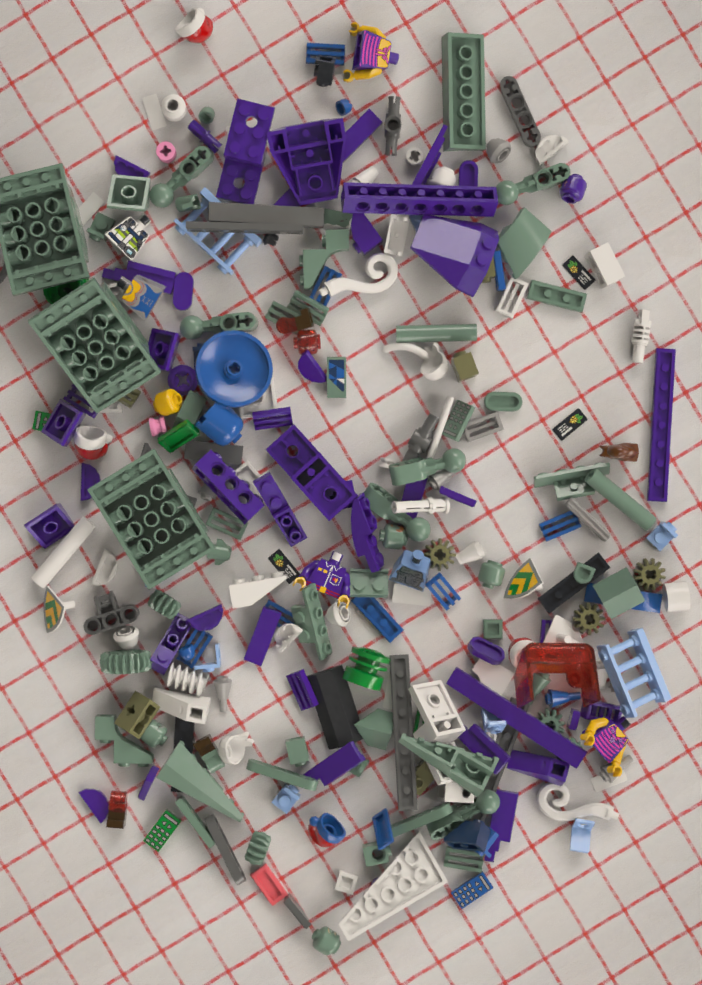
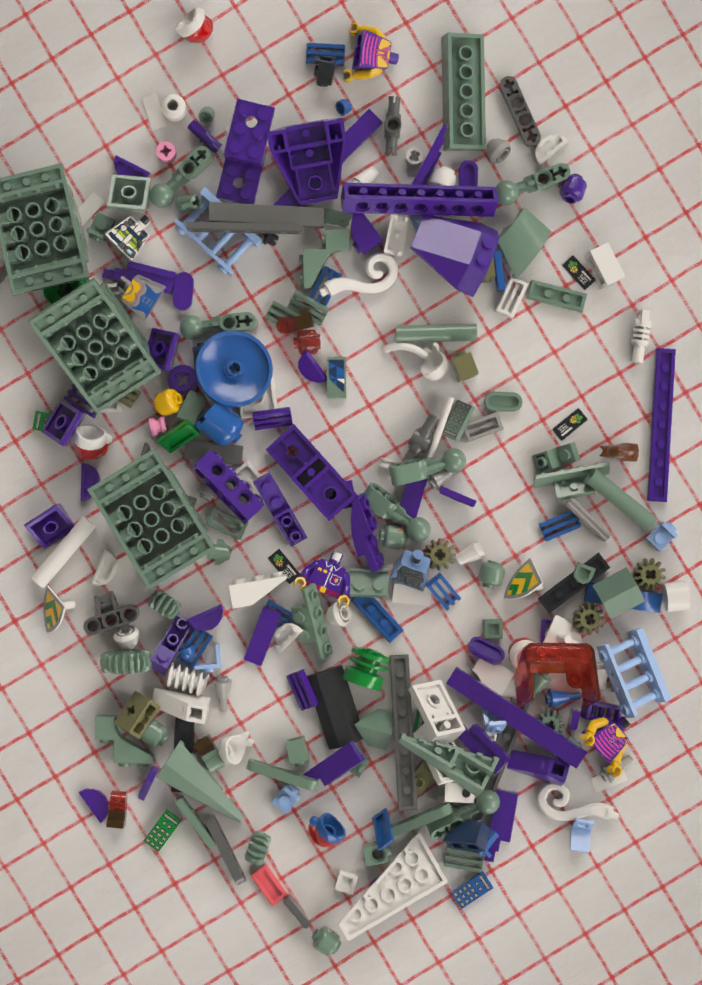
(428, 505): white pin -> none
(556, 457): none -> sand green slope

